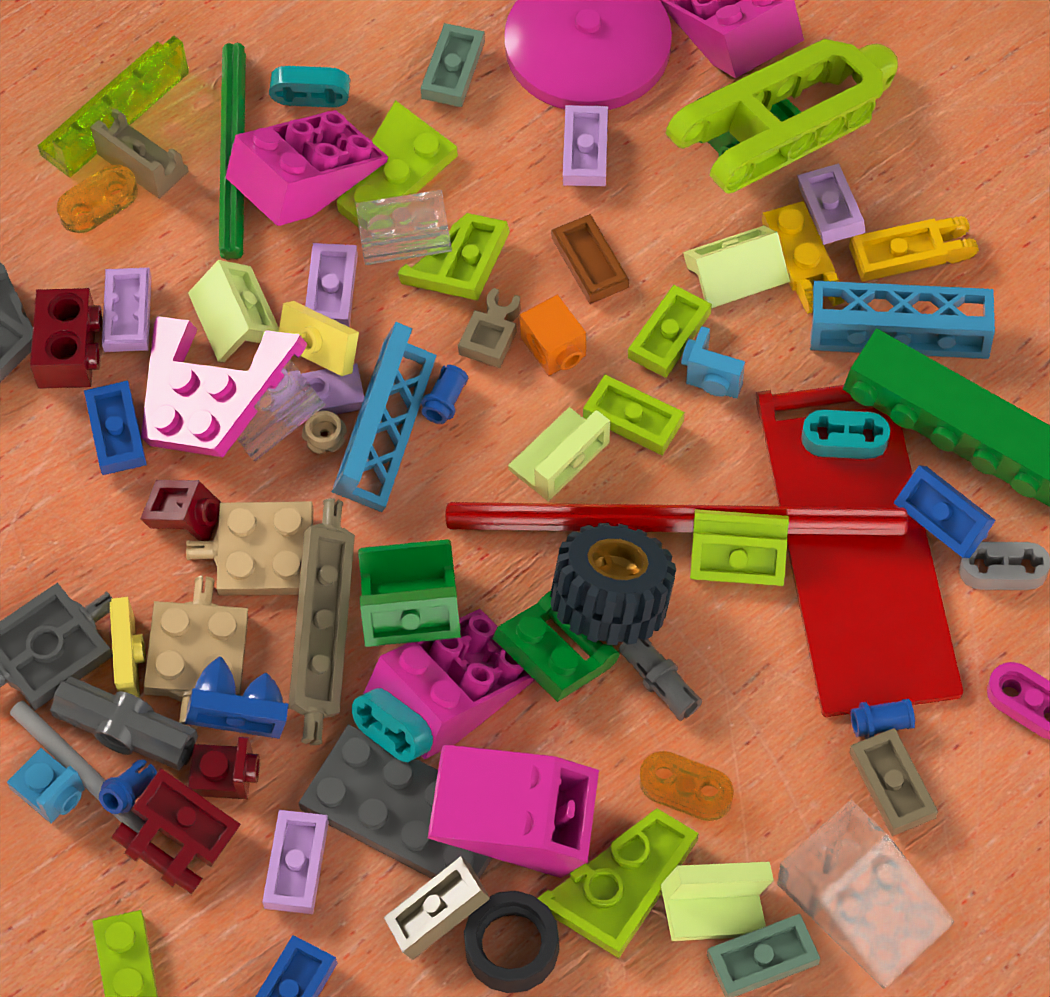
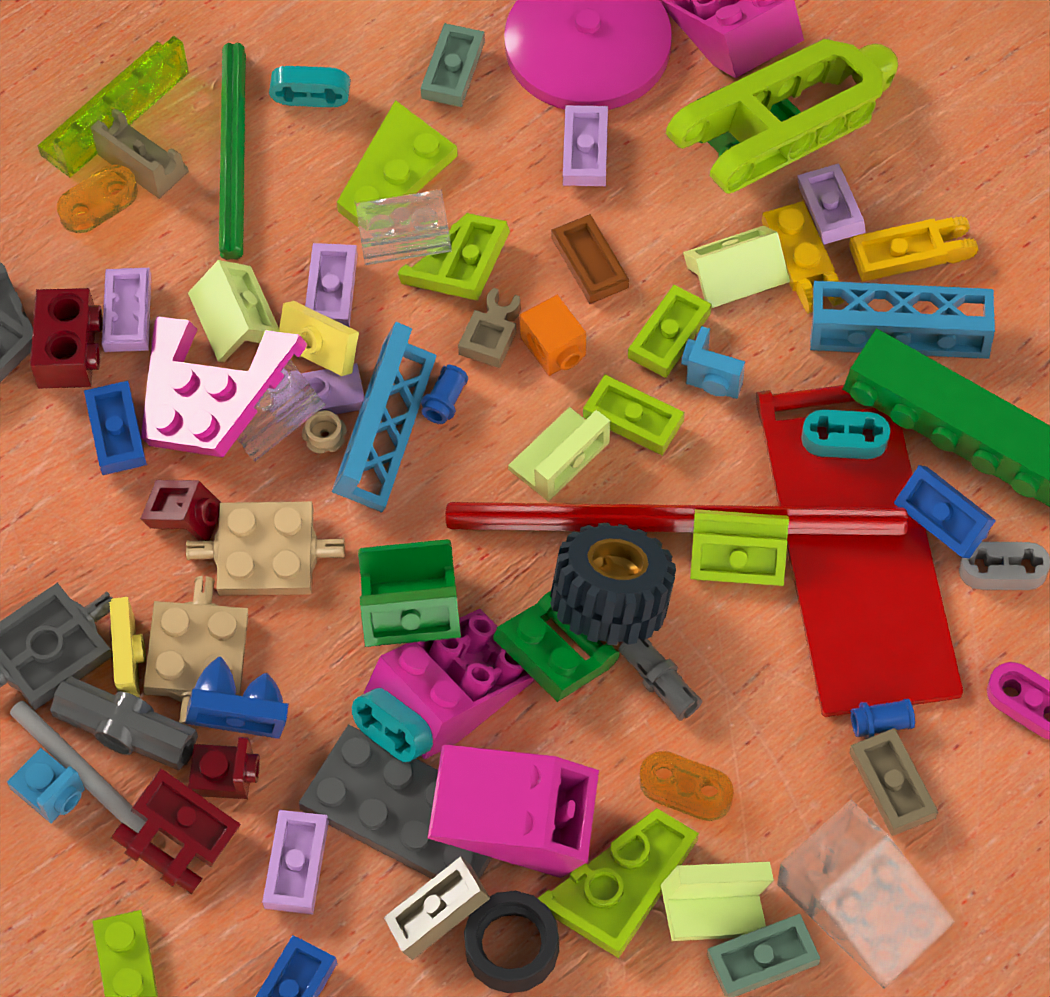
(120, 792): blue pin -> none
(301, 165): dark pink slope -> none
(321, 621): dark tan plate -> none

